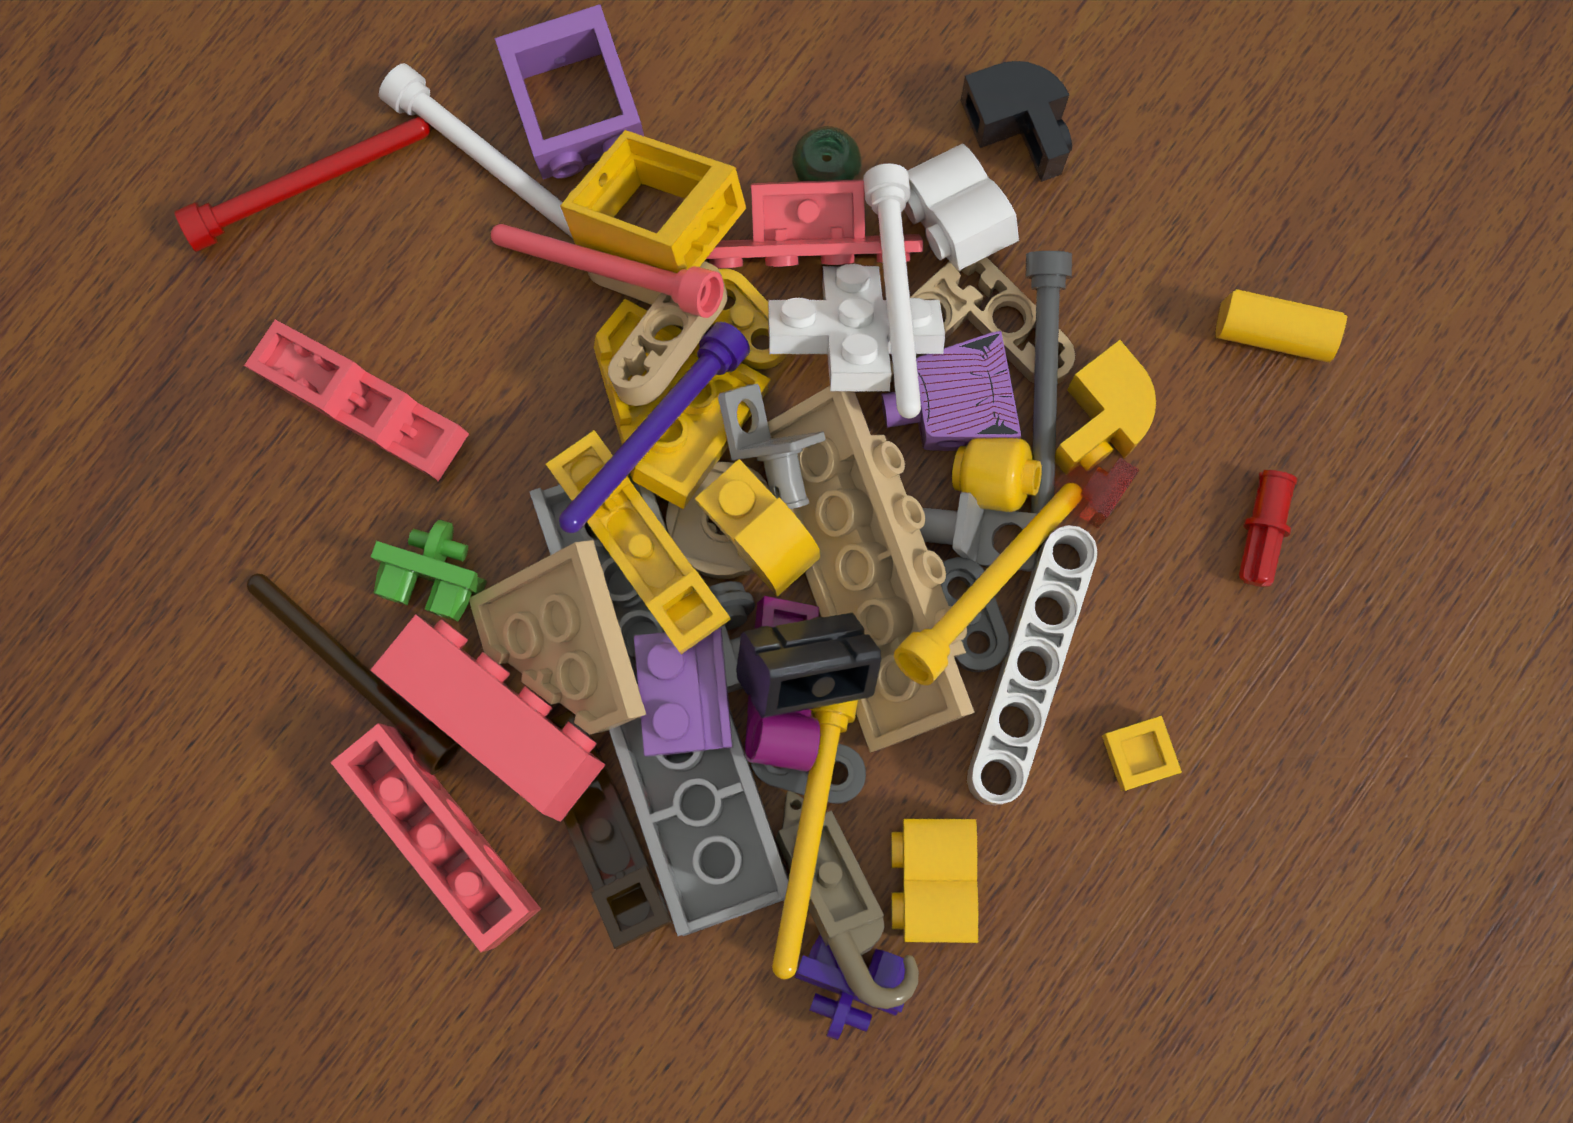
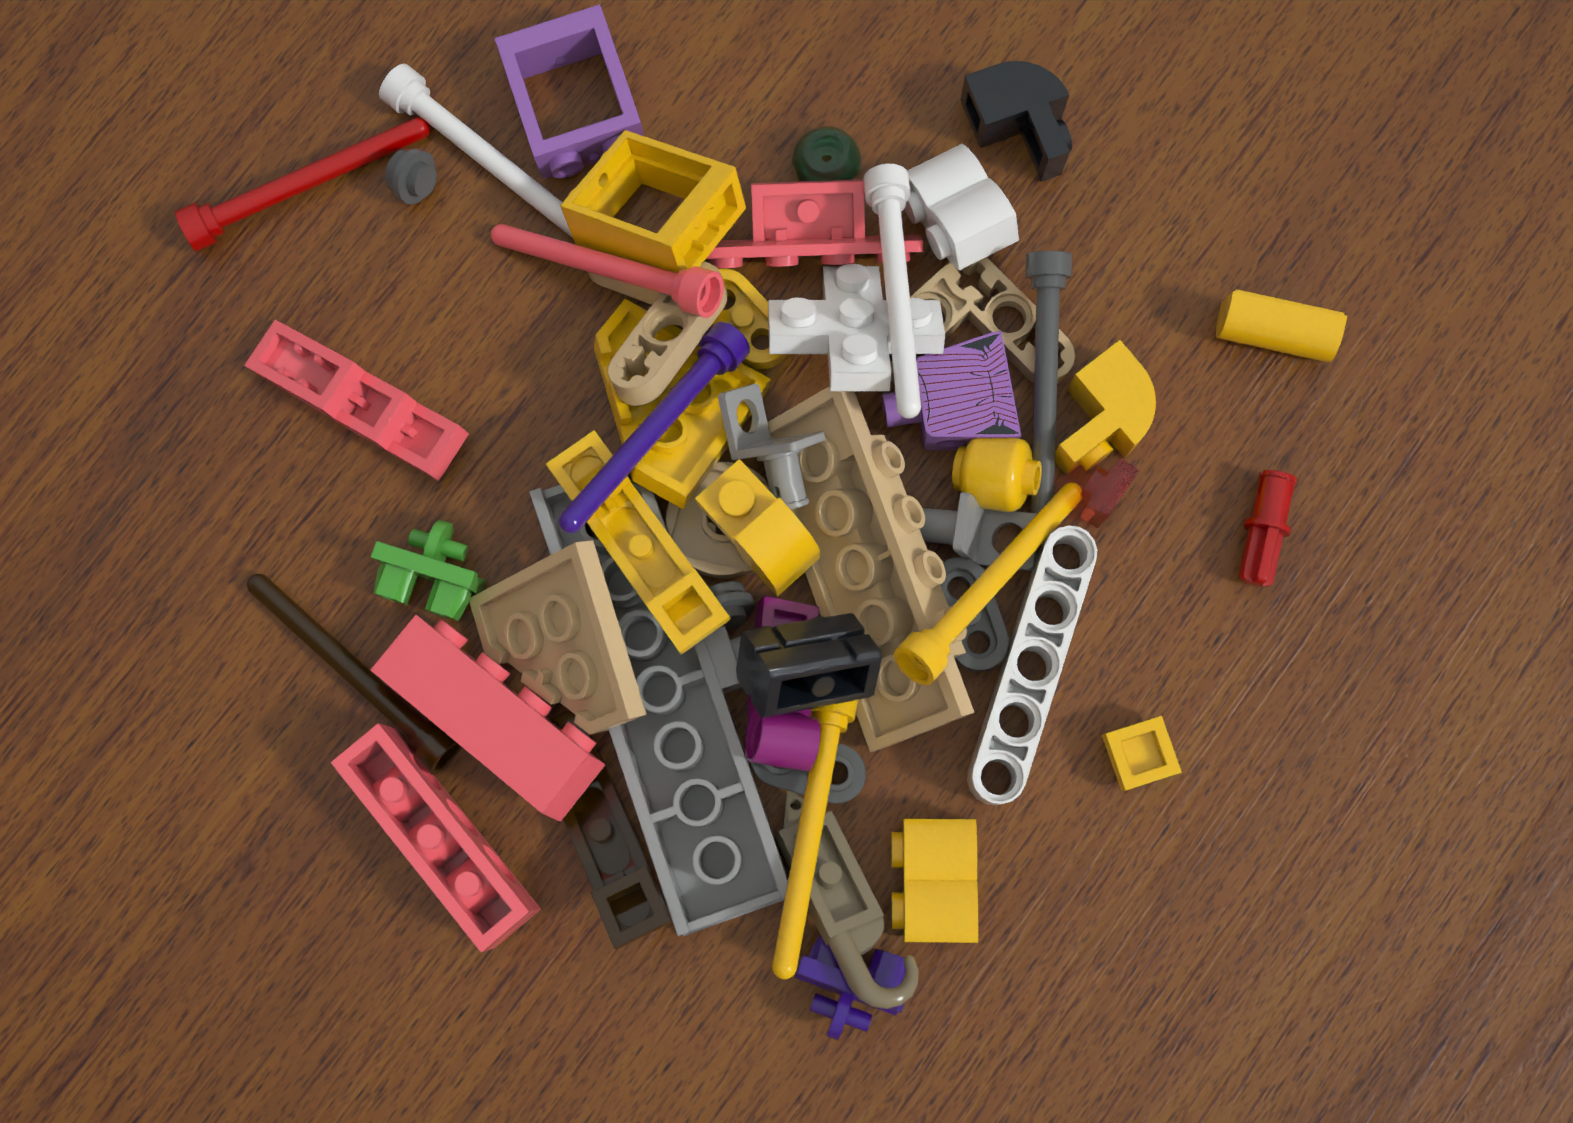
(411, 175): none -> dark grey plate
(683, 695): medium lavender plate -> none

